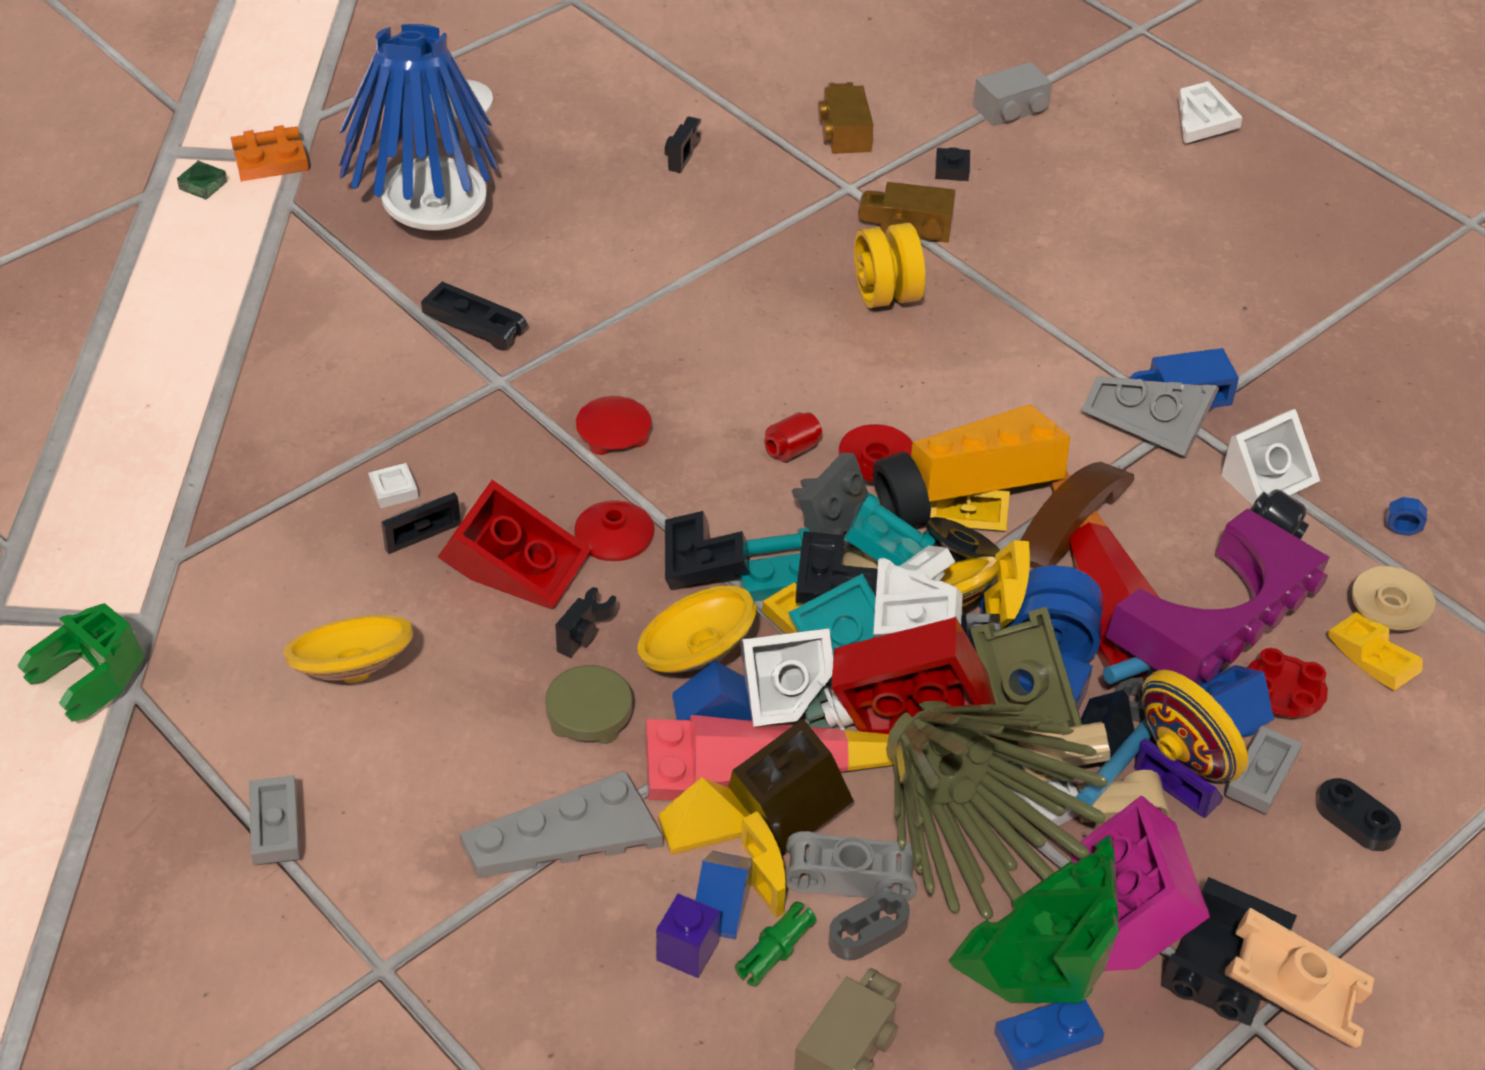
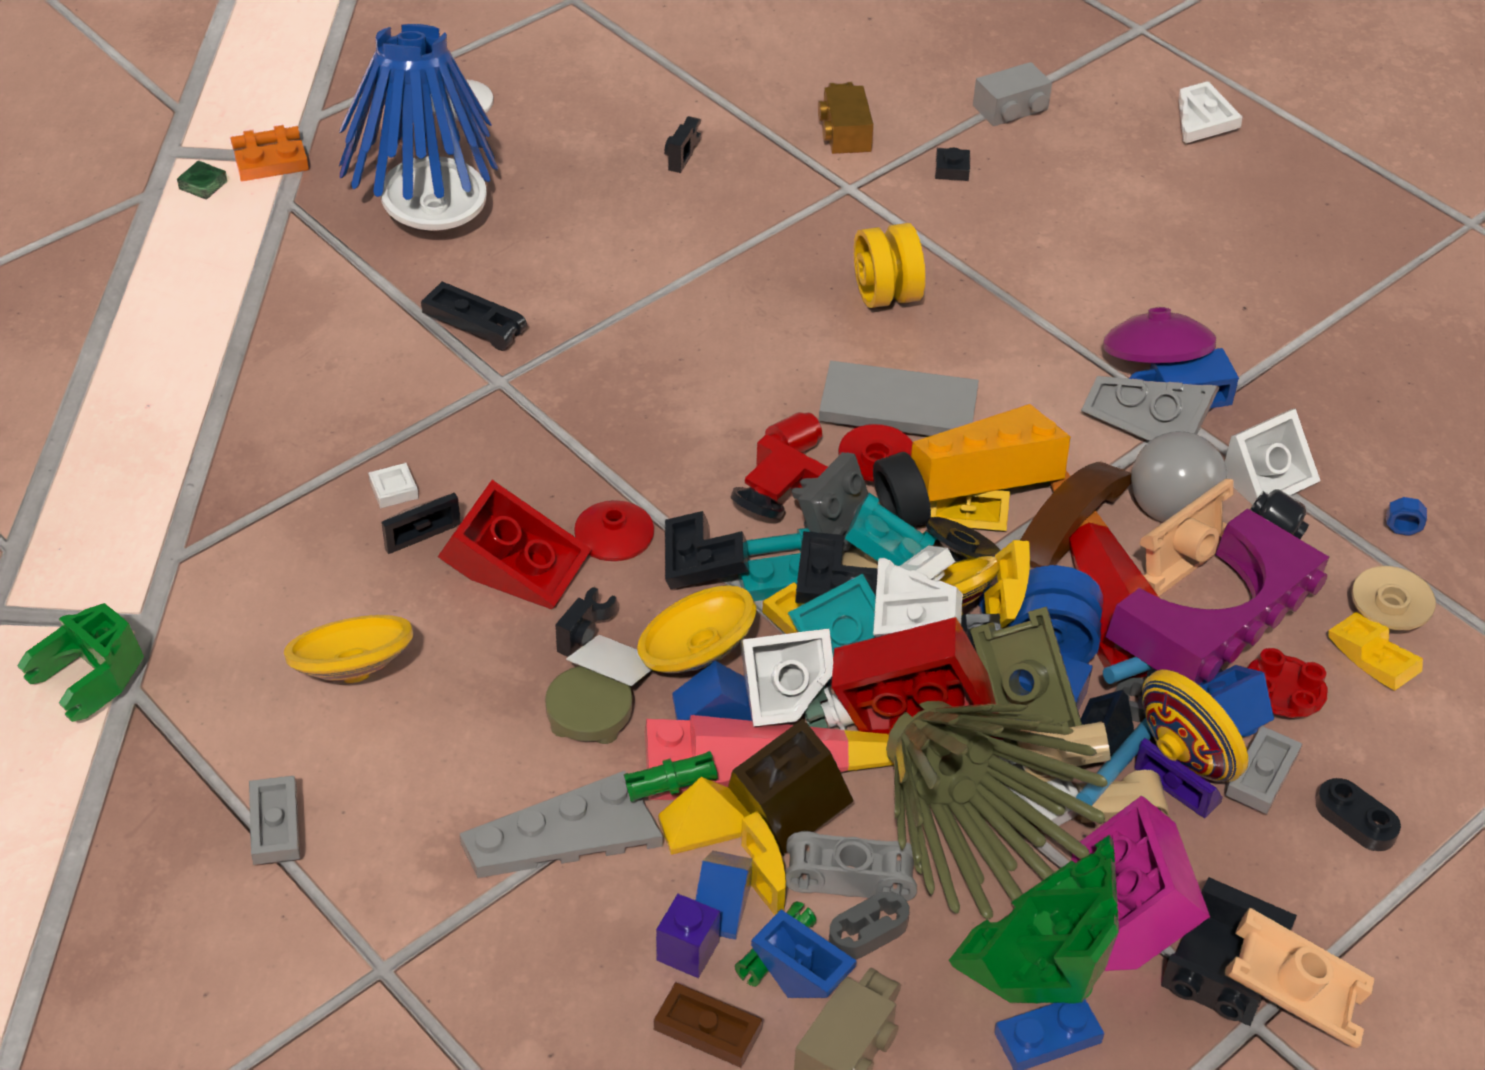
(611, 660): none -> white sticker
(613, 424): red dish -> none
(670, 776): none -> green pin
(708, 1024): none -> reddish brown plate
(775, 472): none -> red piece
(800, 958): none -> blue slope
(897, 398): none -> light grey tile
(923, 206): pearl gold brick -> none
(1159, 338): none -> magenta dish
(1175, 472): none -> light grey piece
(1186, 539): none -> light nougat piece

